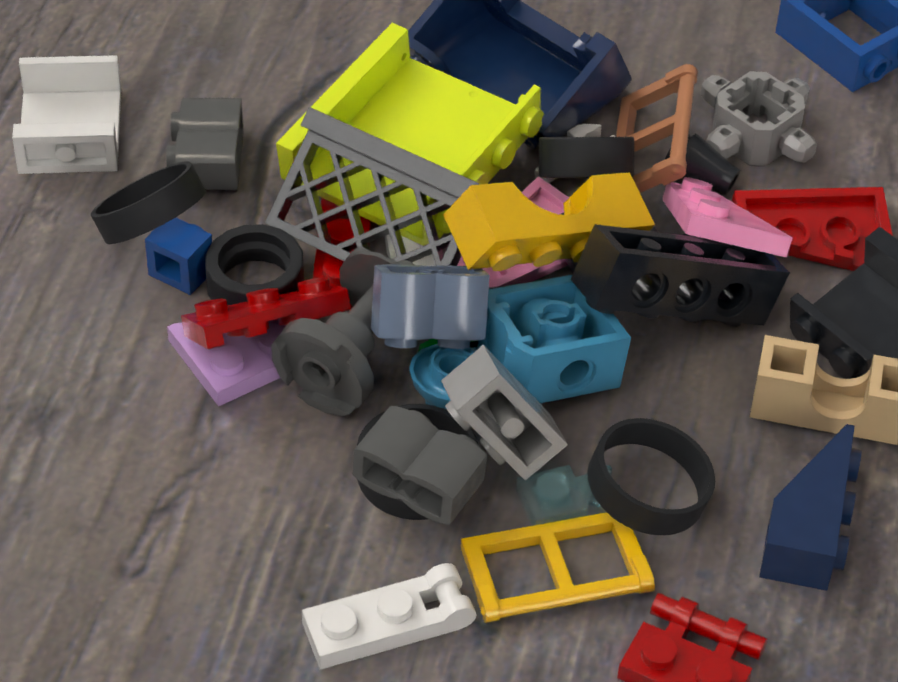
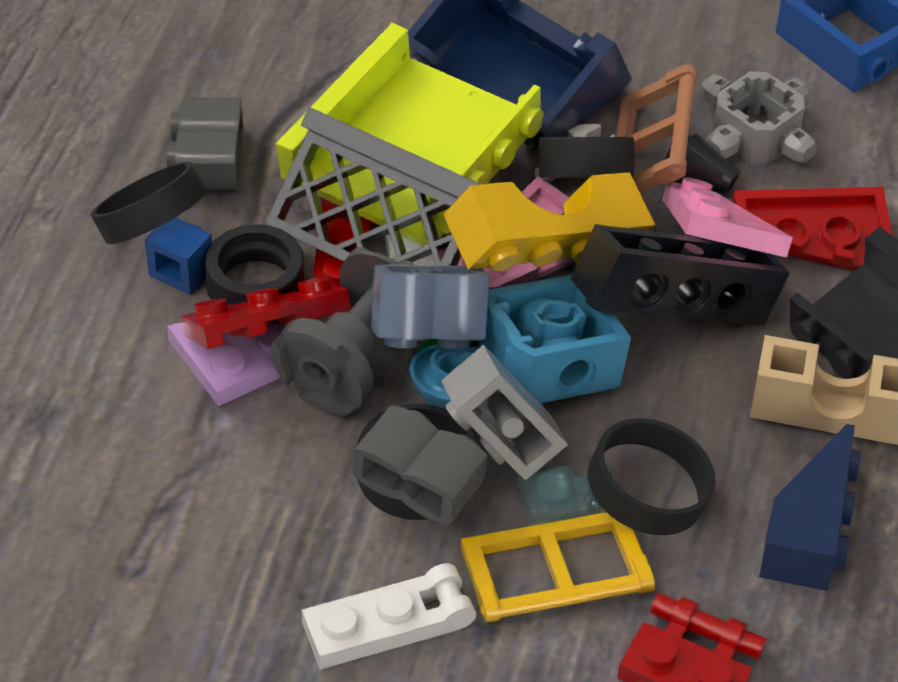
(68, 115): white panel -> none

